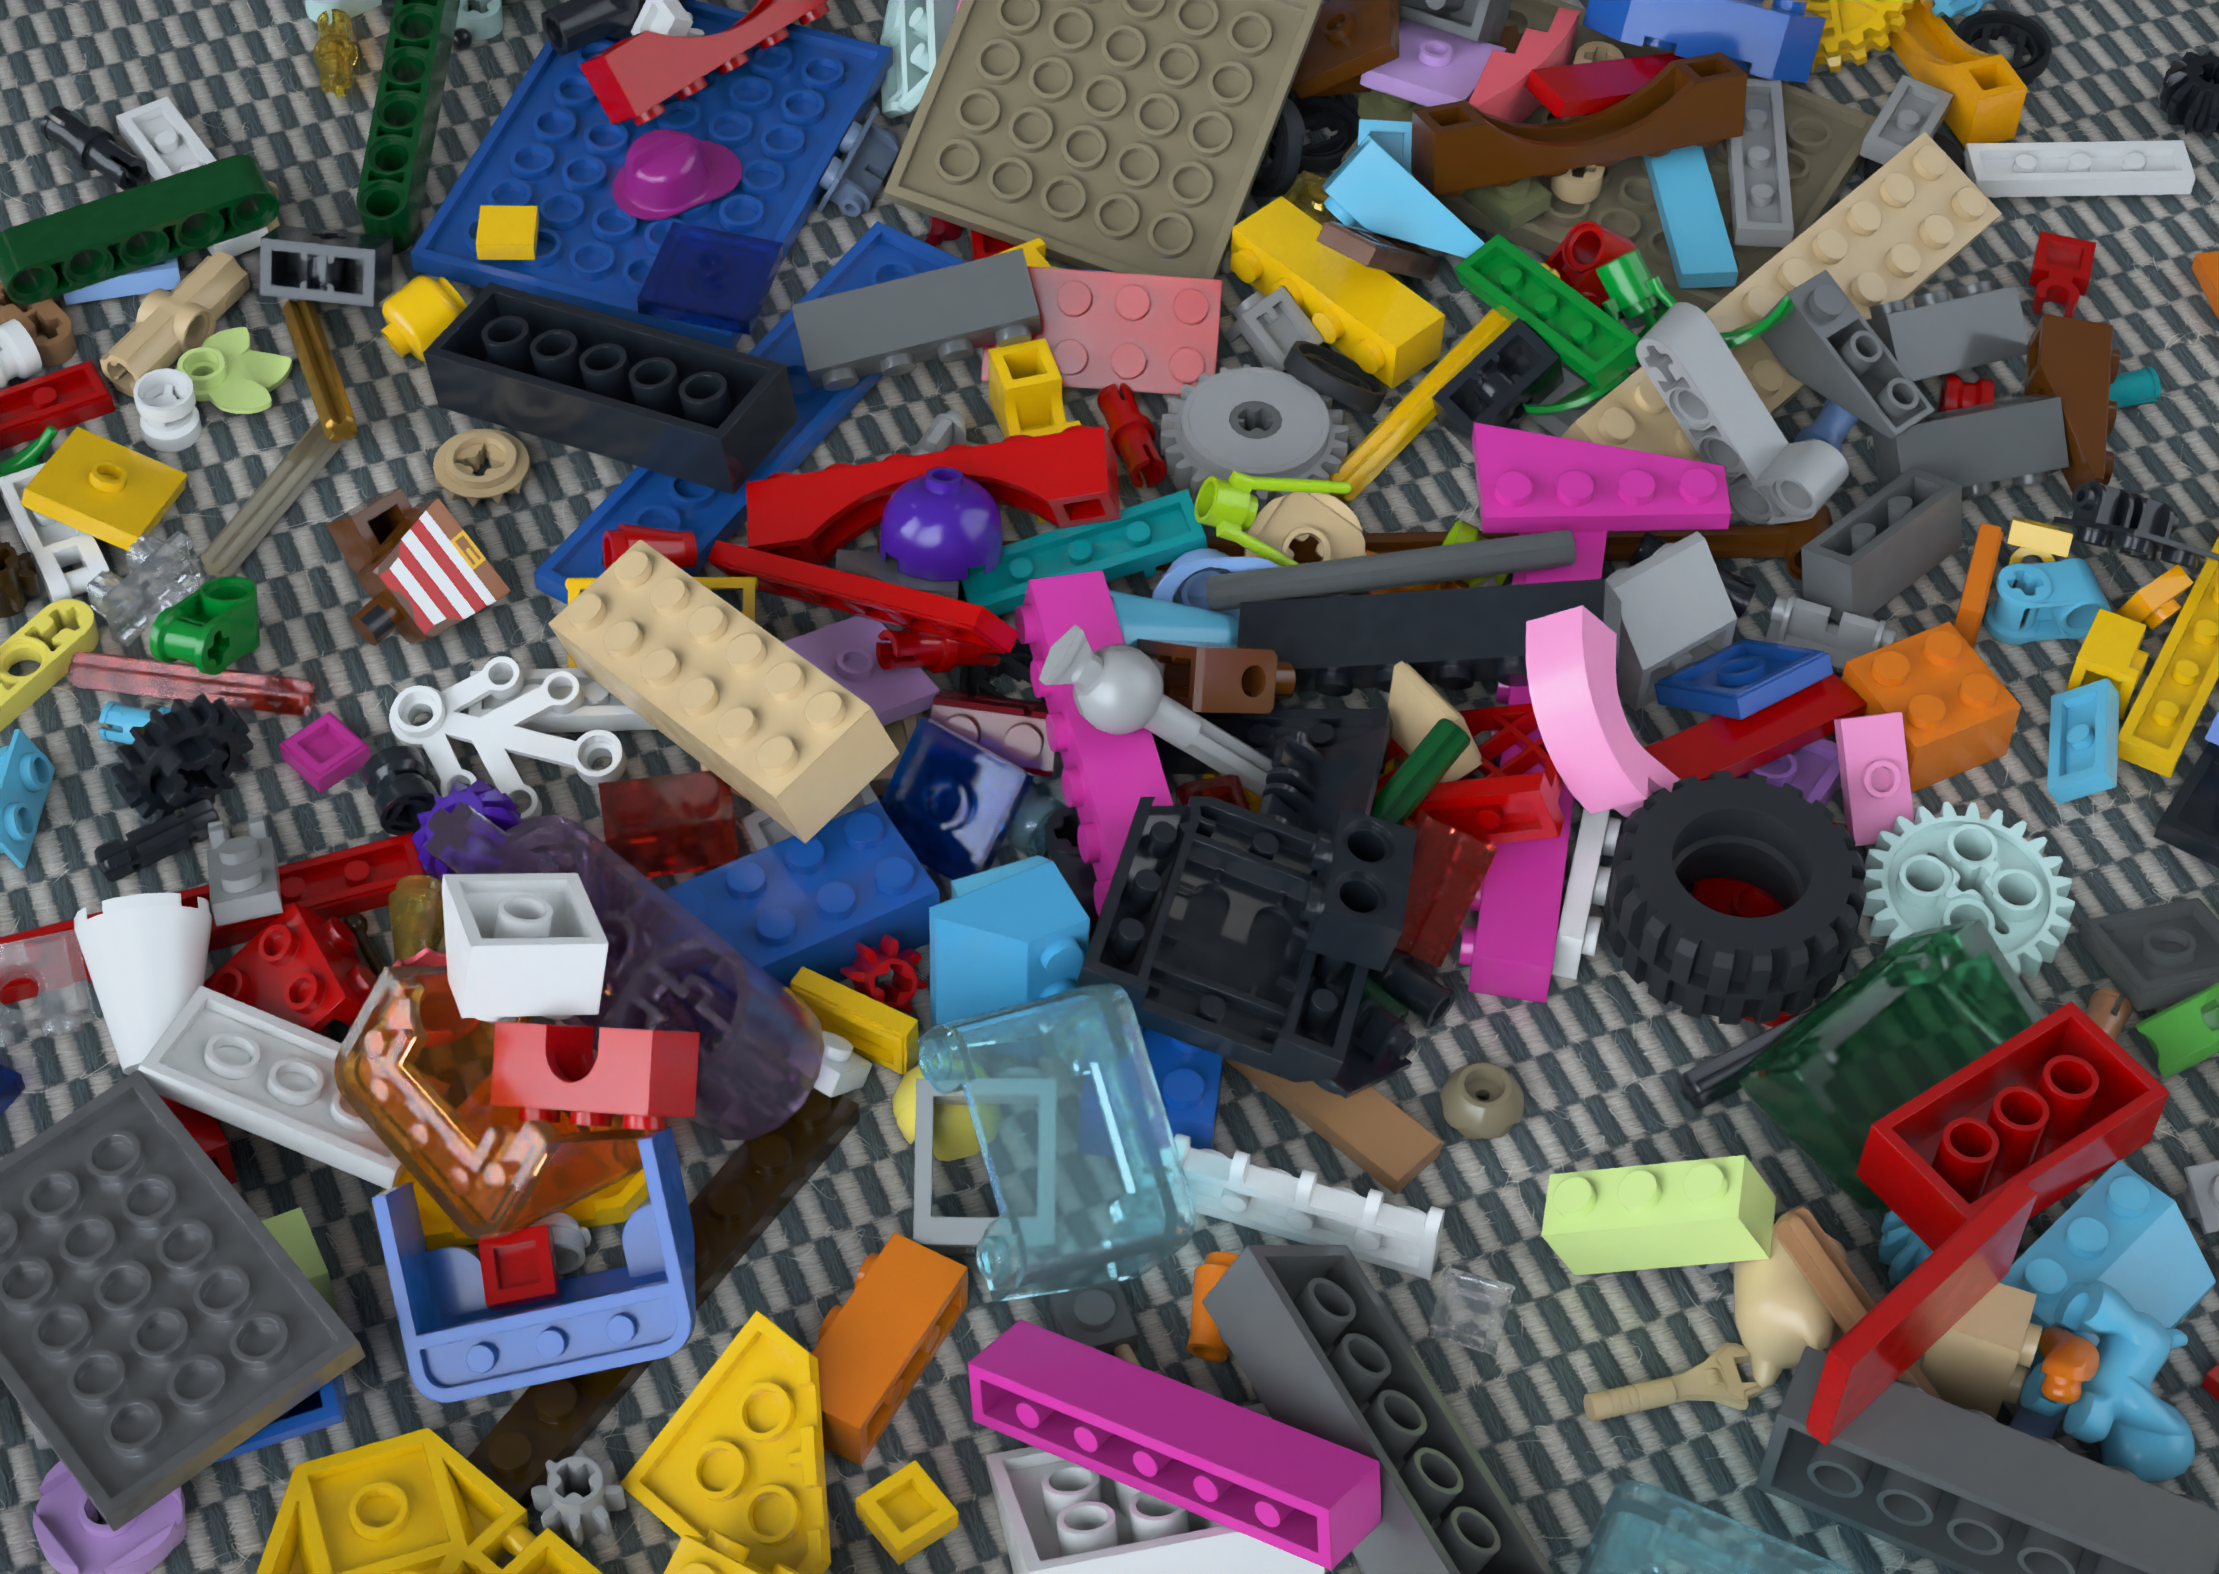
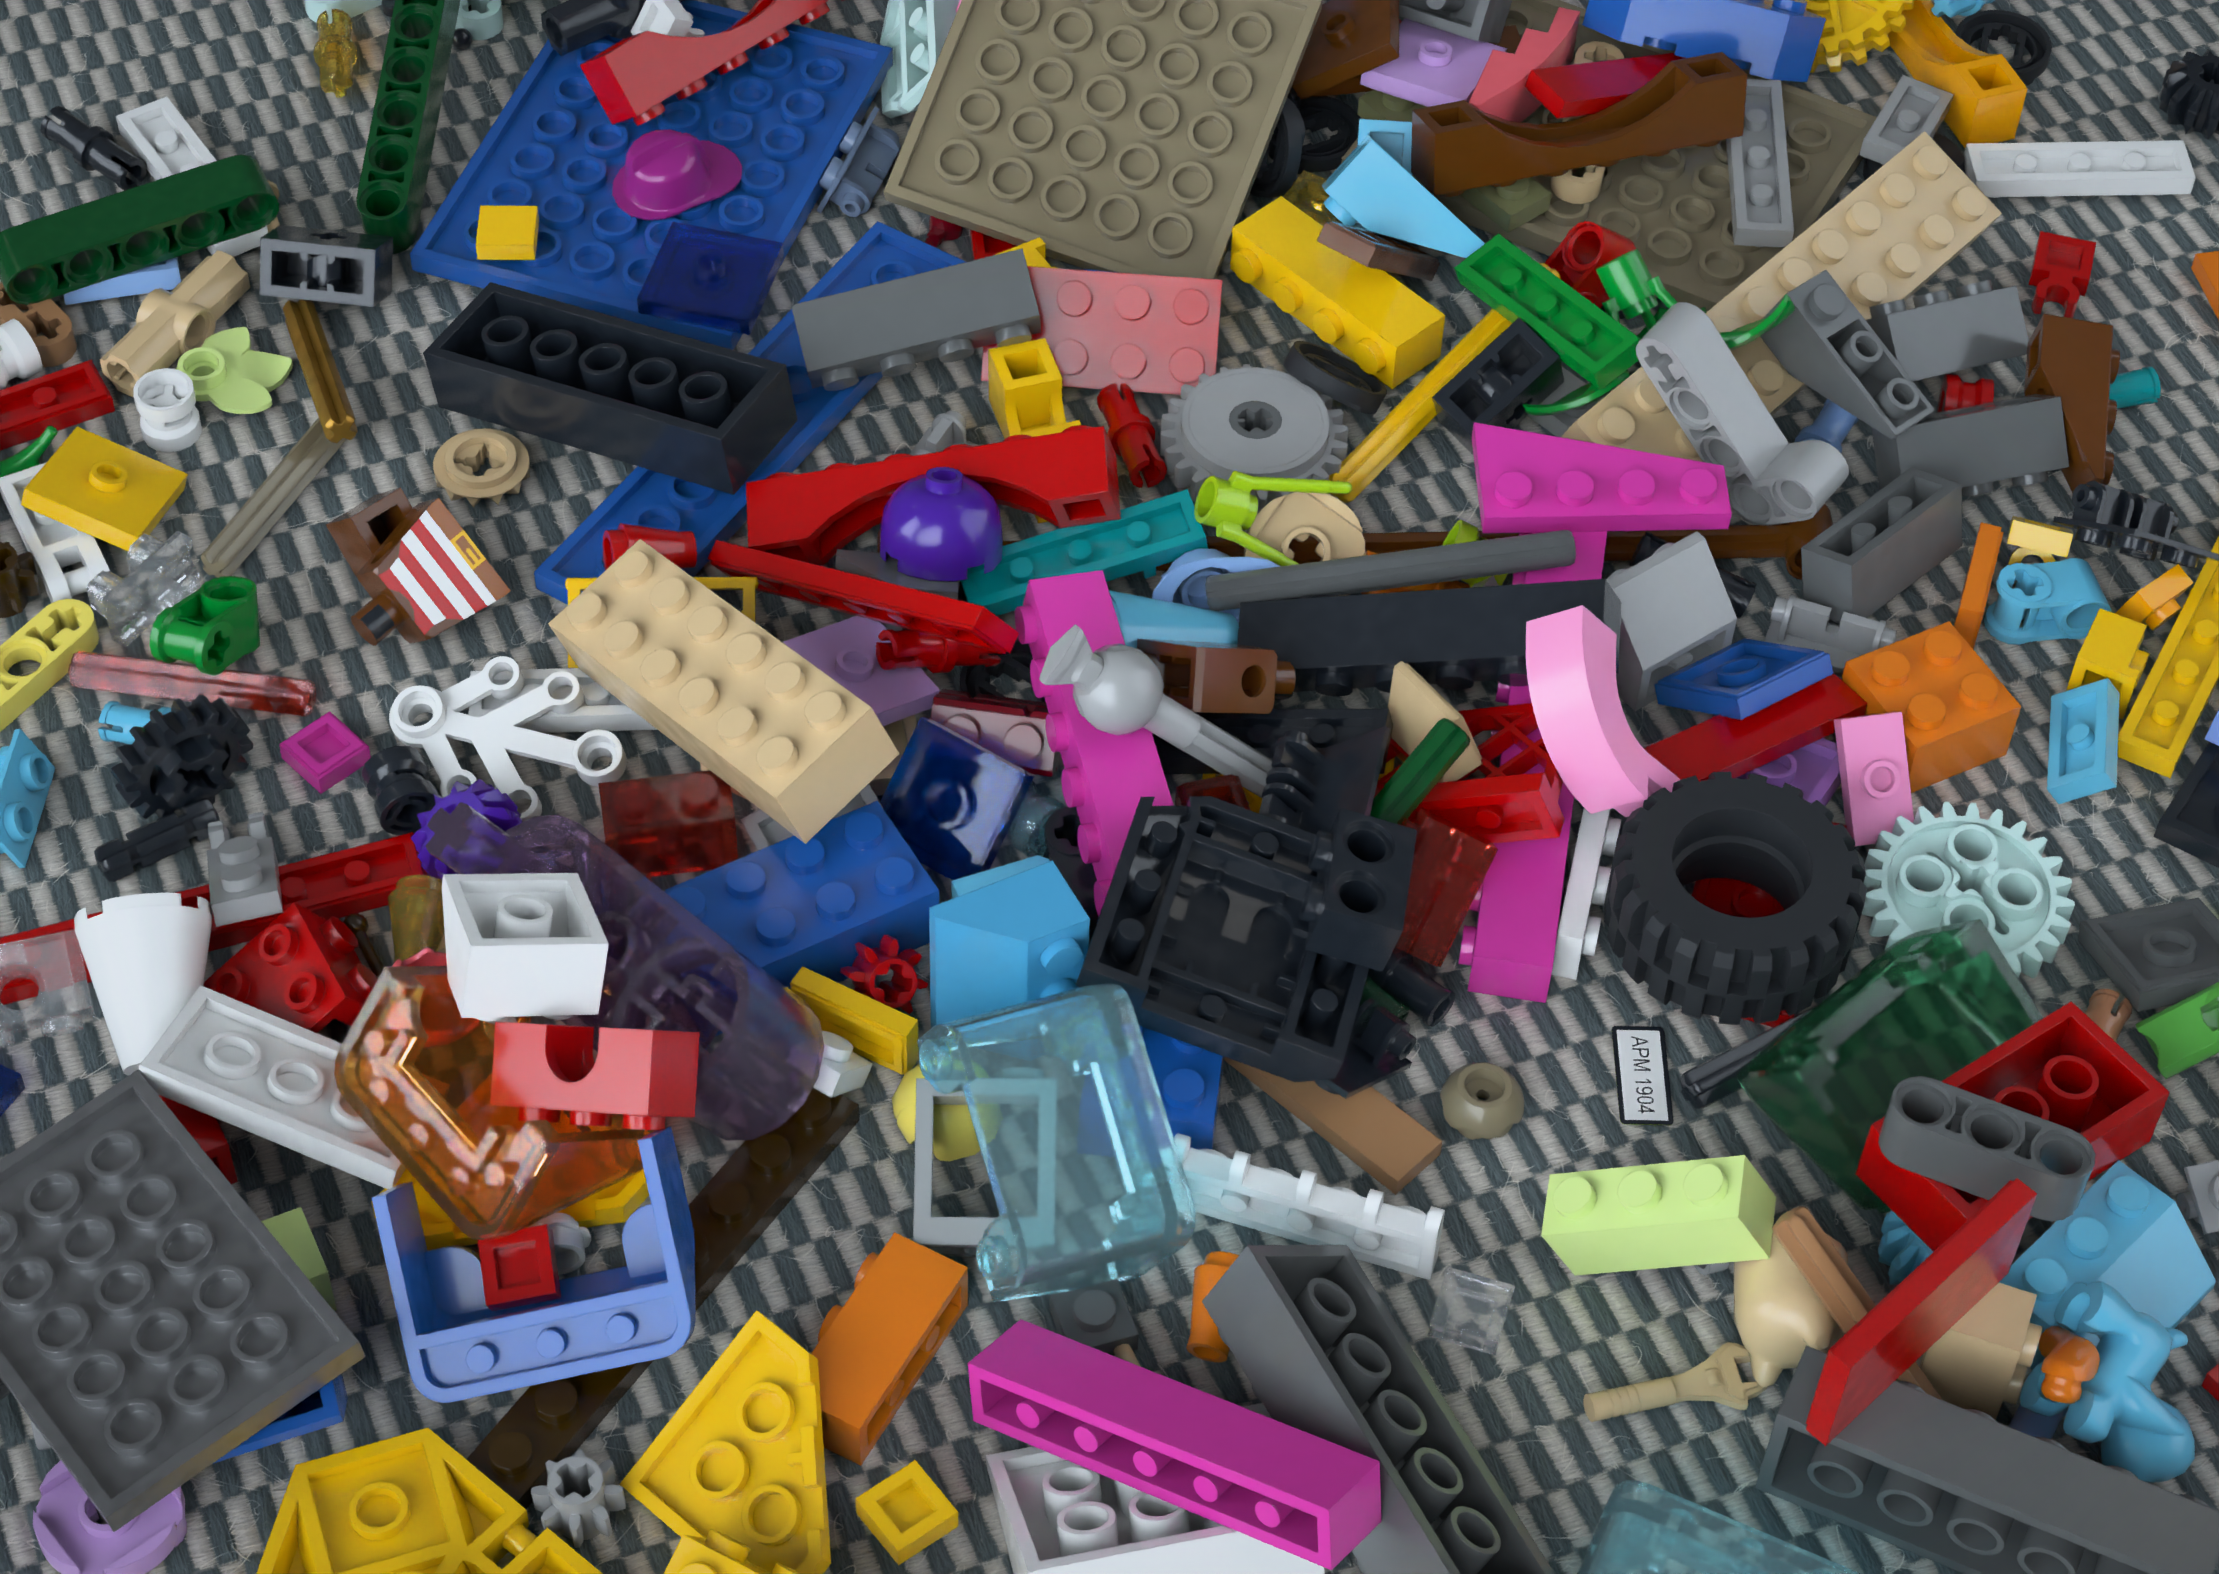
(420, 314): yellow head -> none
(1272, 326): light grey bracket -> none
(1642, 1075): none -> white sticker
(1691, 219): medium azure tile -> none
(1984, 1146): none -> dark grey beam

